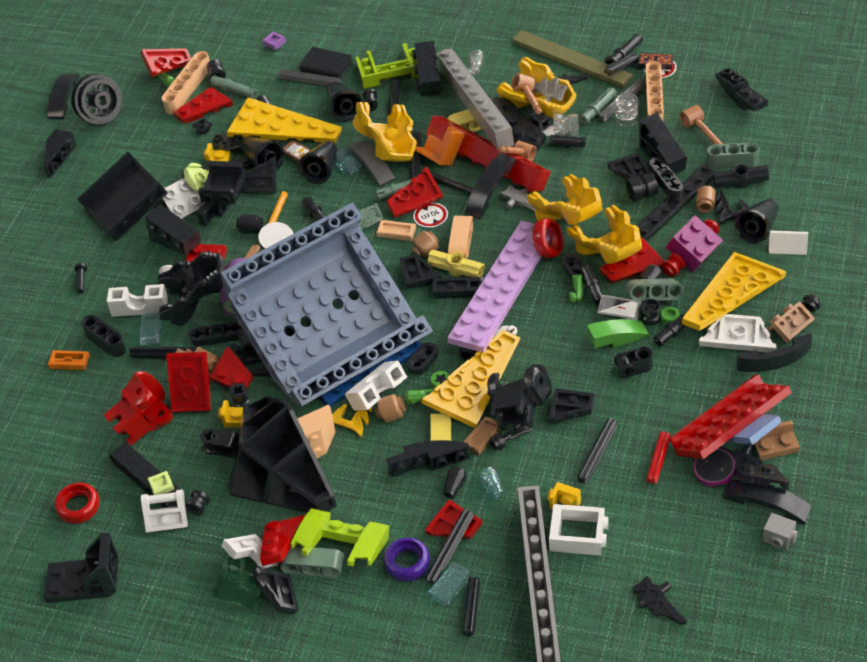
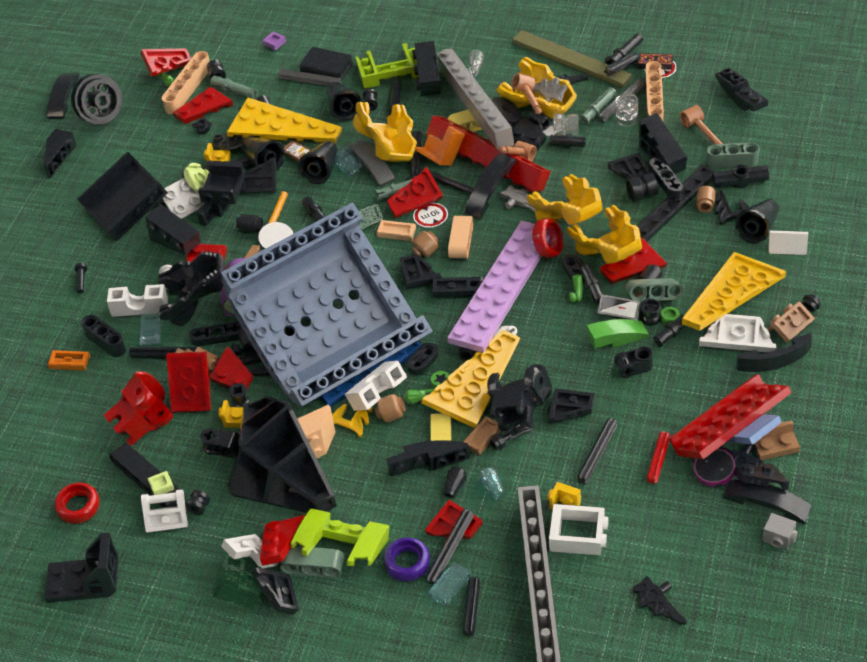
(455, 264): light yellow piece -> none
(691, 246): magenta brick -> none

